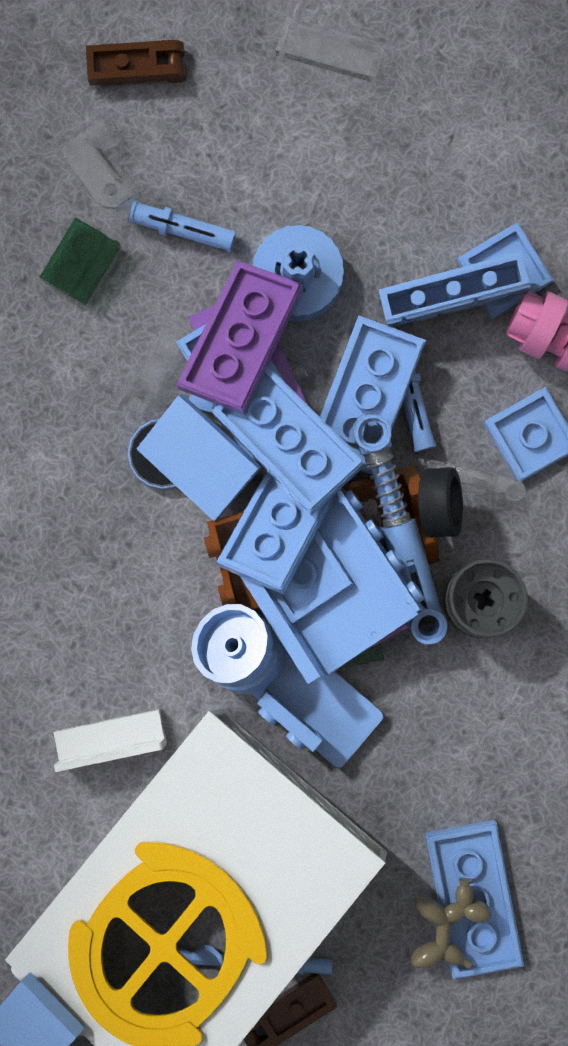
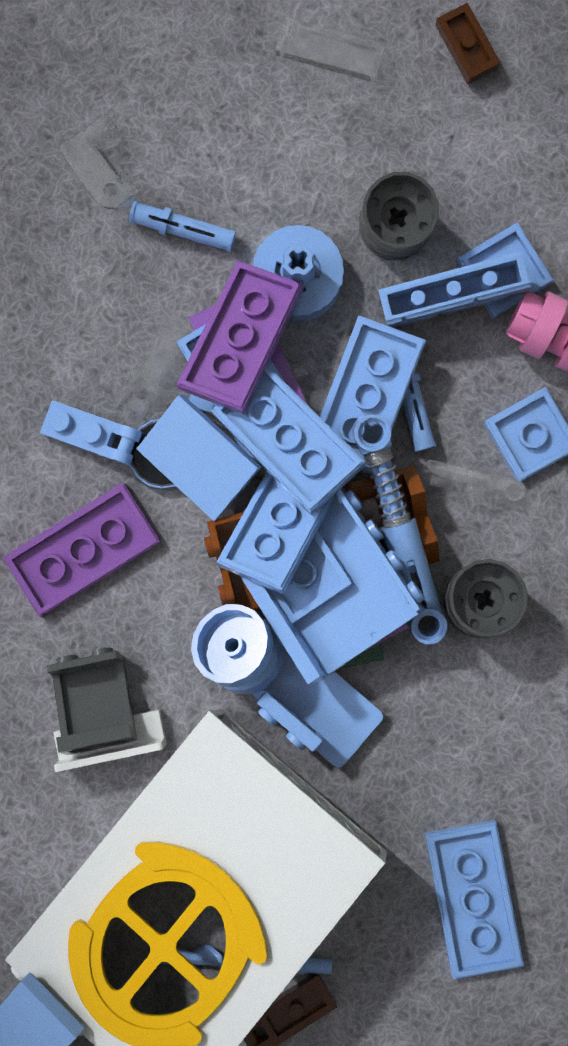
(80, 261): clear green plate -> none
(82, 550): none -> medium lavender tile
(90, 432): none -> light blue plate
(92, 701): none -> dark grey panel
(135, 62): reddish brown plate -> none
(404, 197): none -> dark grey wheel
(440, 502): black tyre -> none
(465, 905): dark tan piece -> none
(467, 43): none -> reddish brown plate

